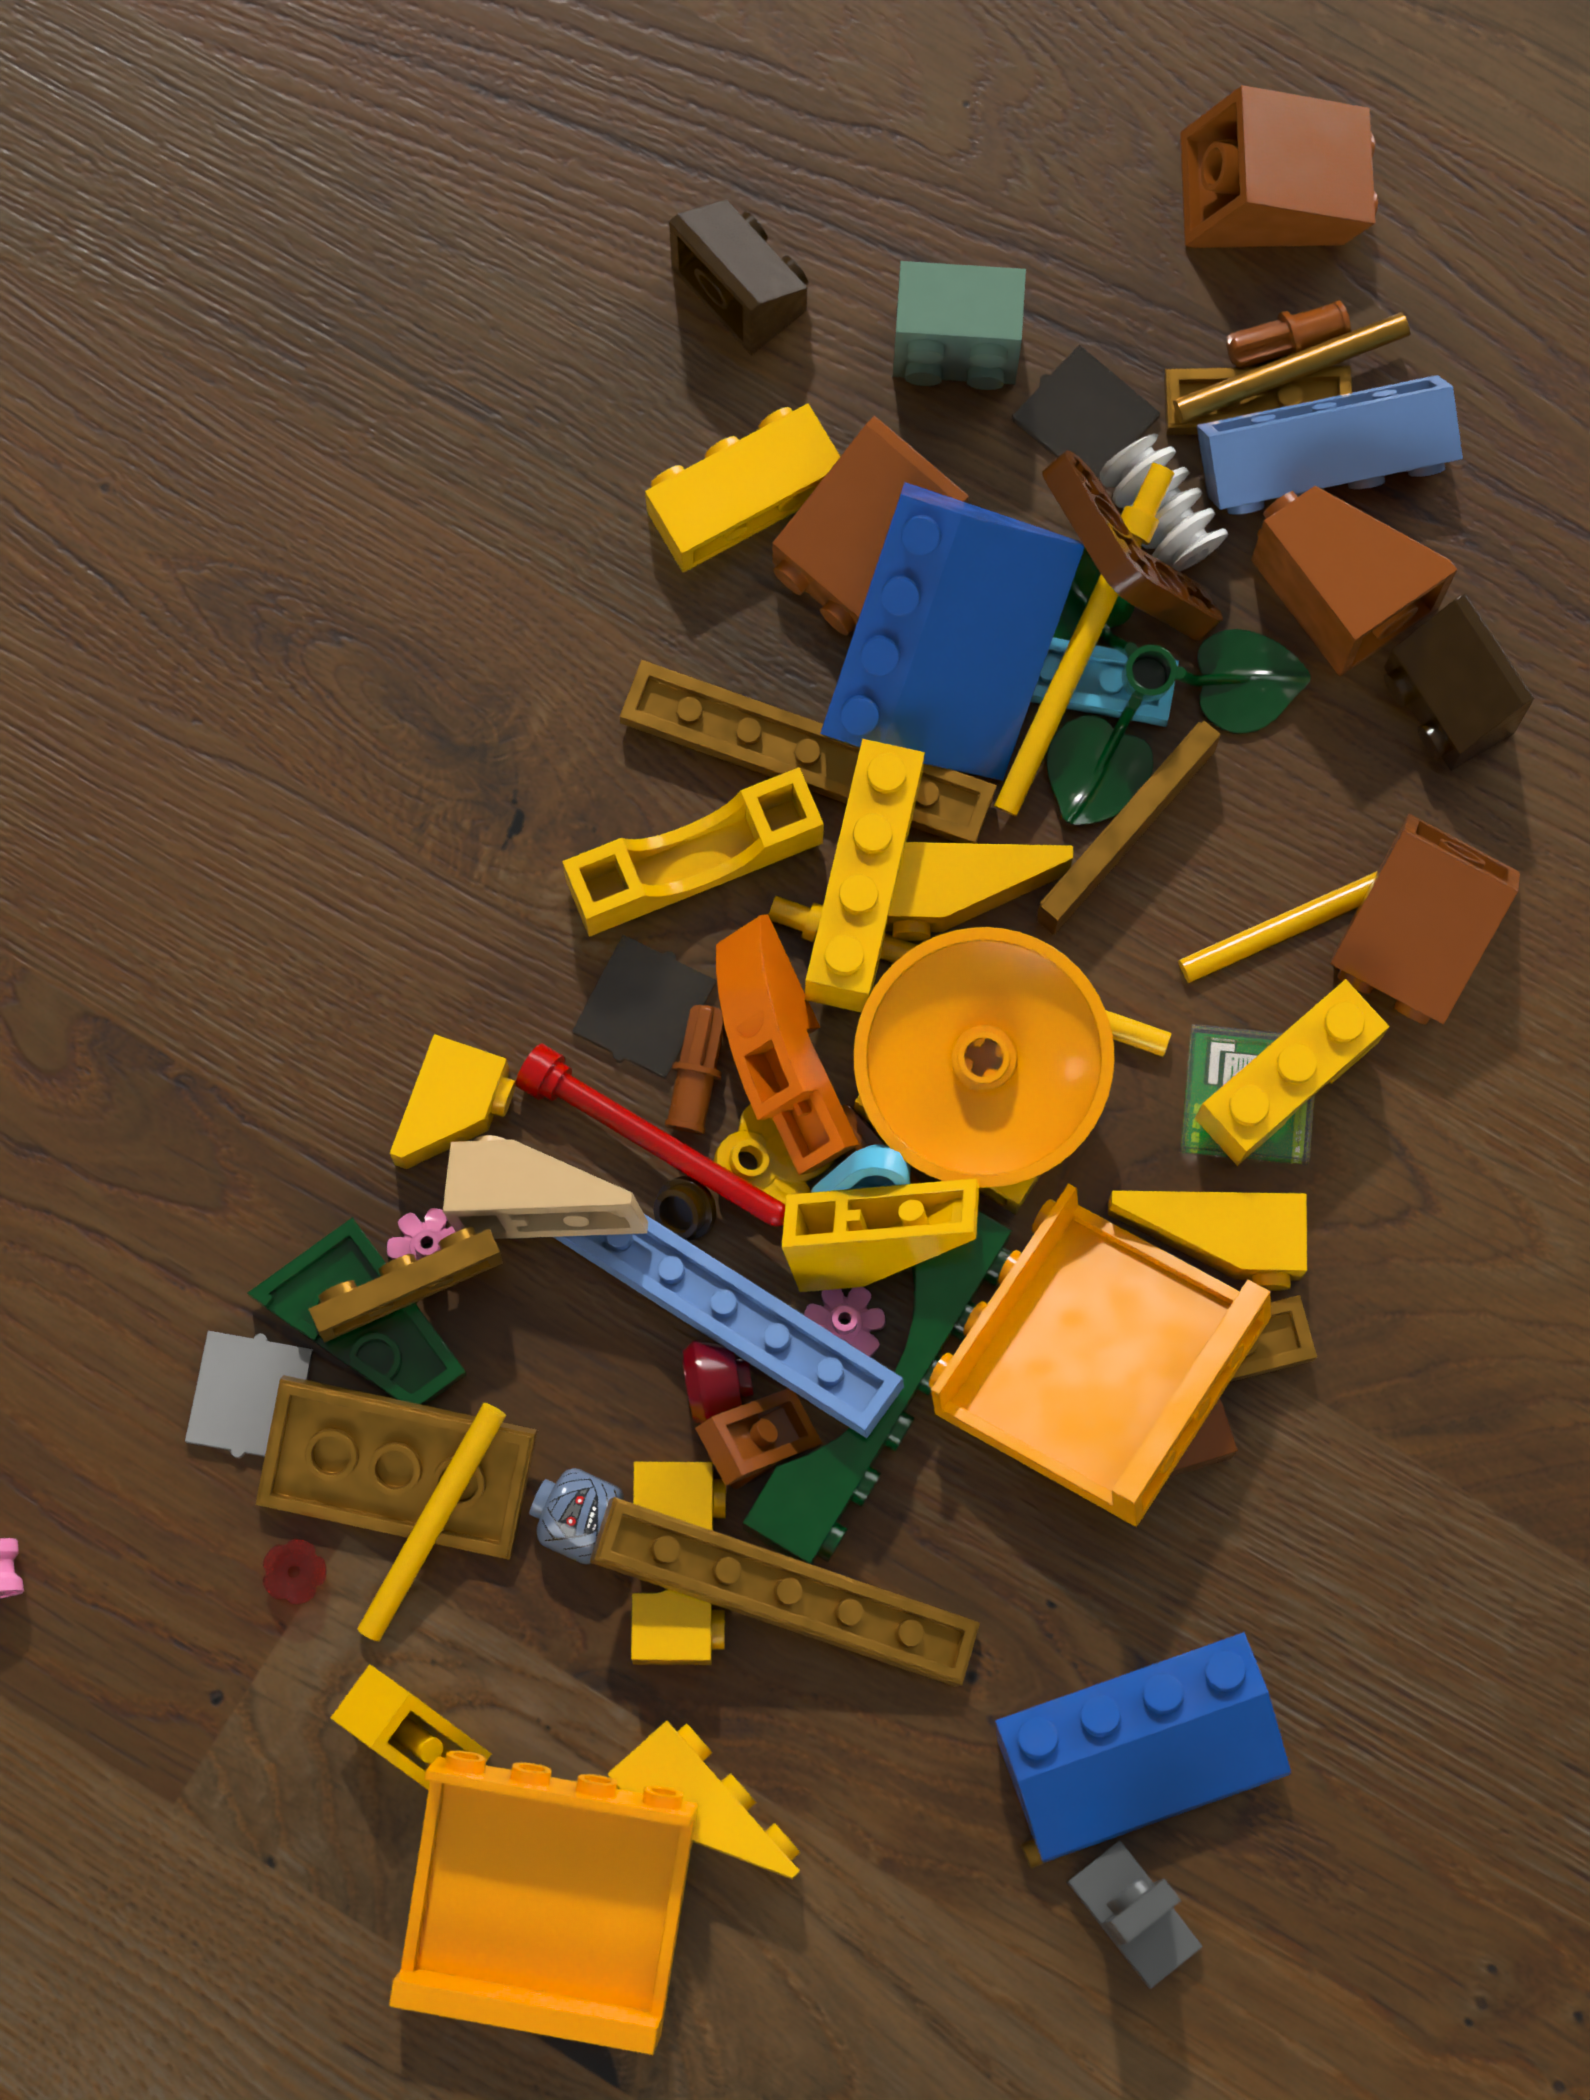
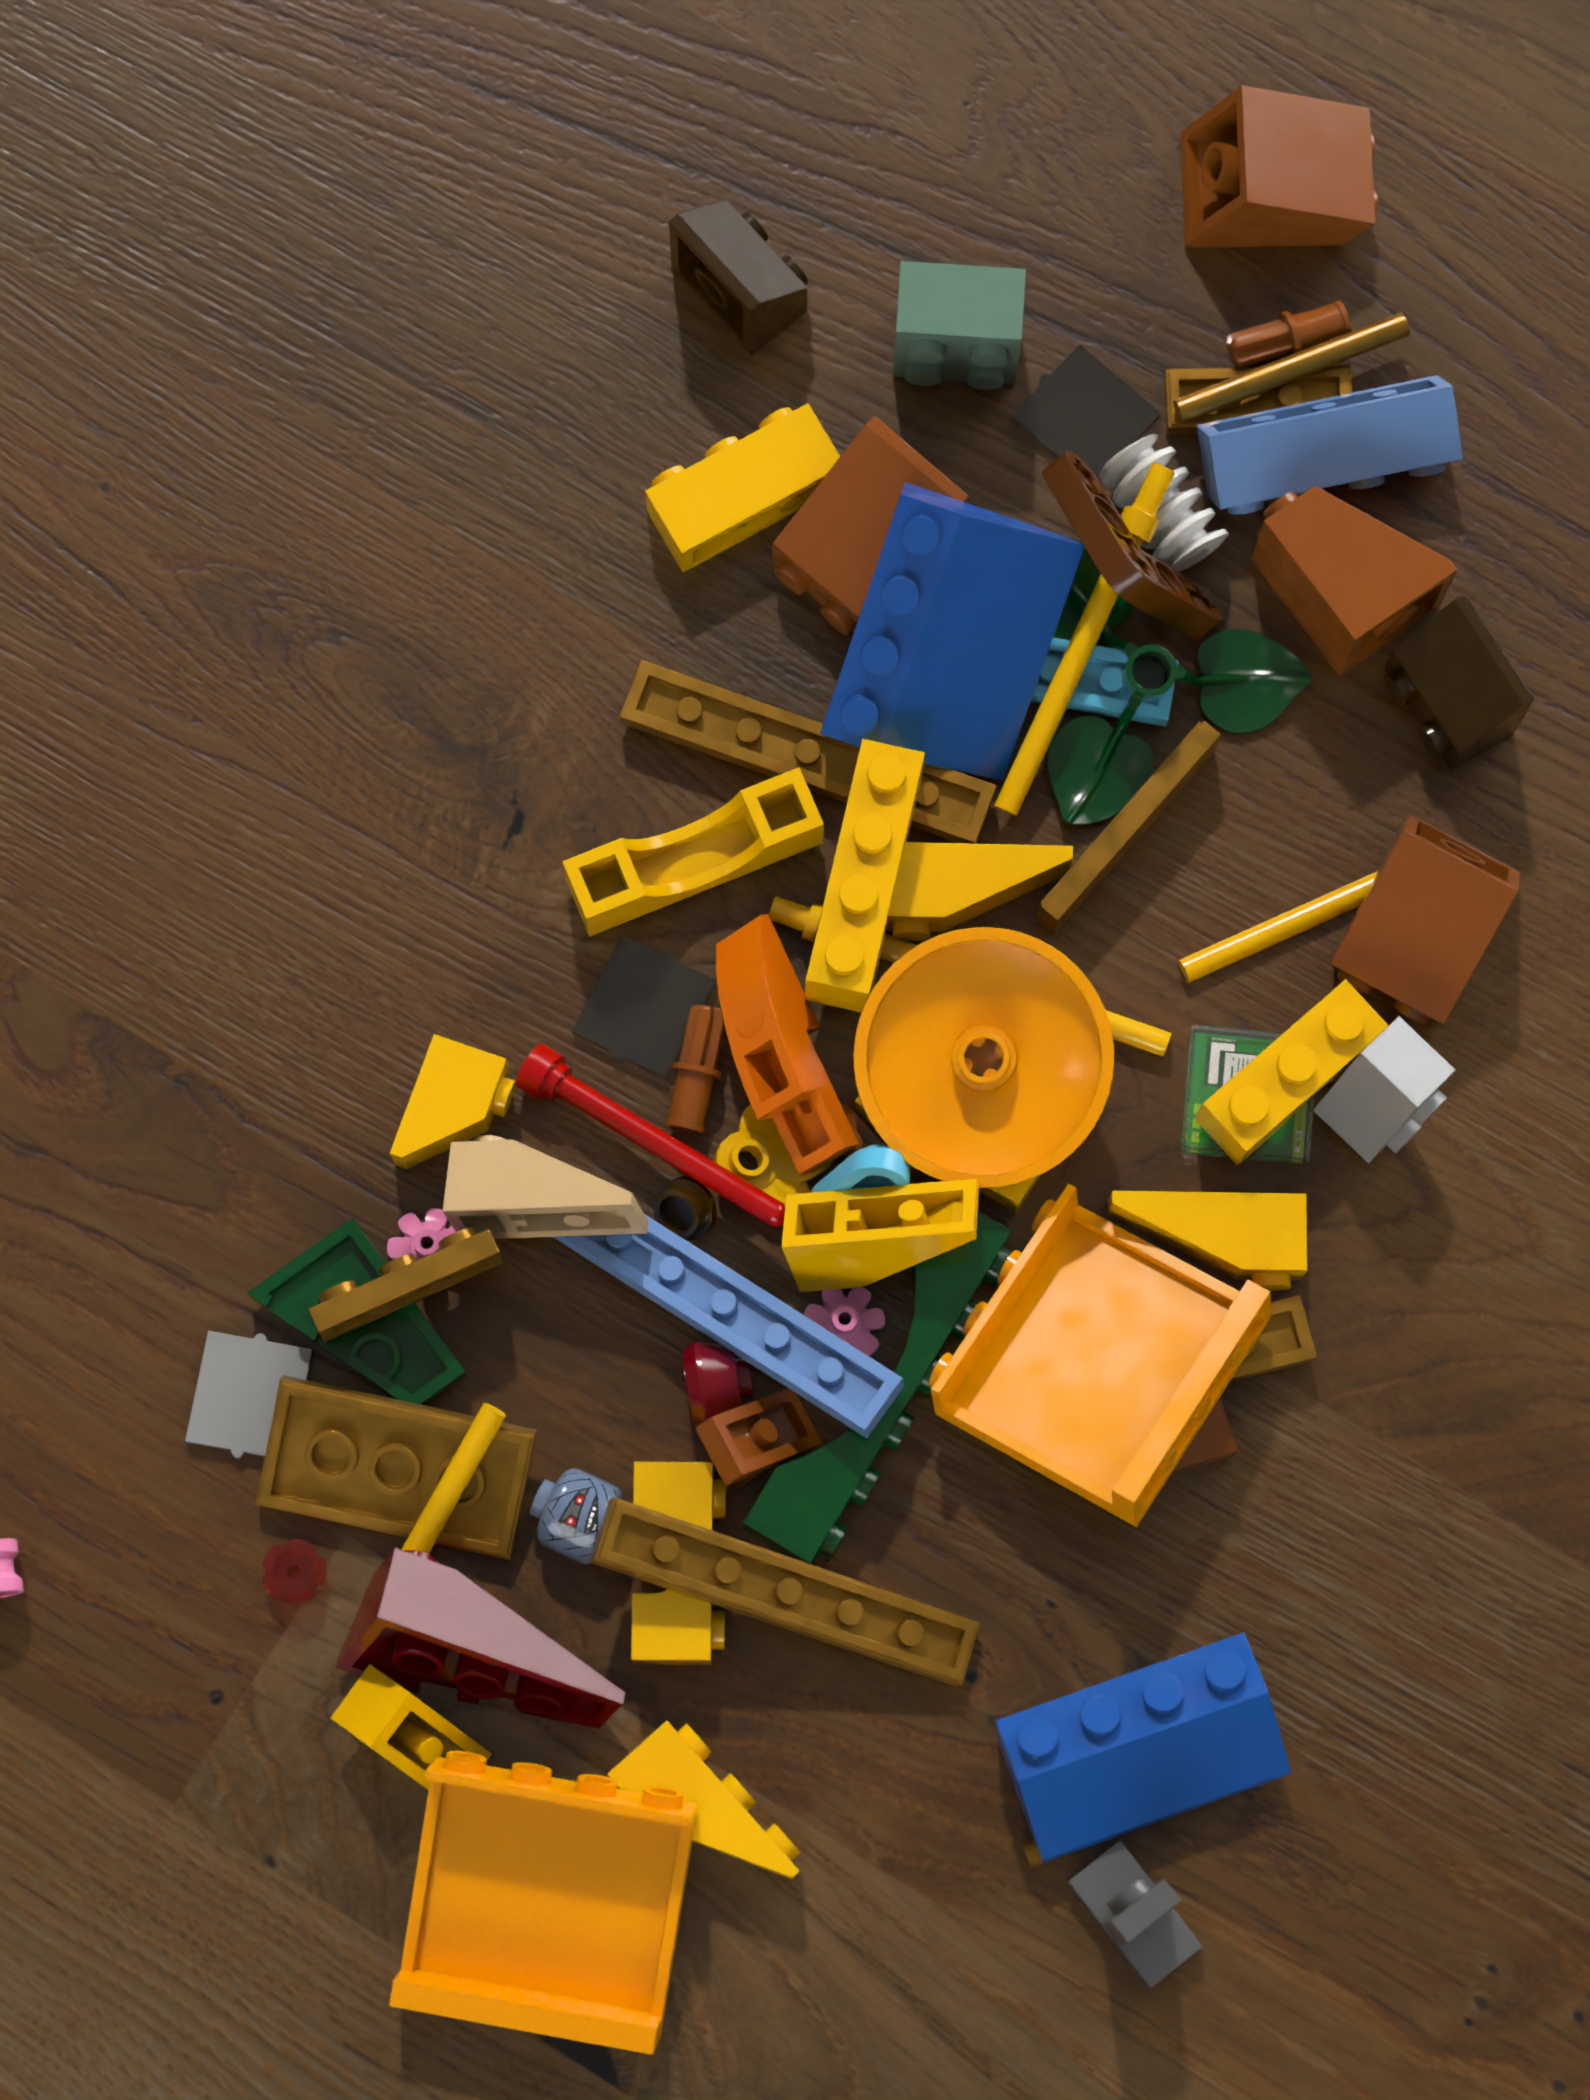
(449, 1632): none -> dark red wedge
(1386, 1092): none -> light grey brick

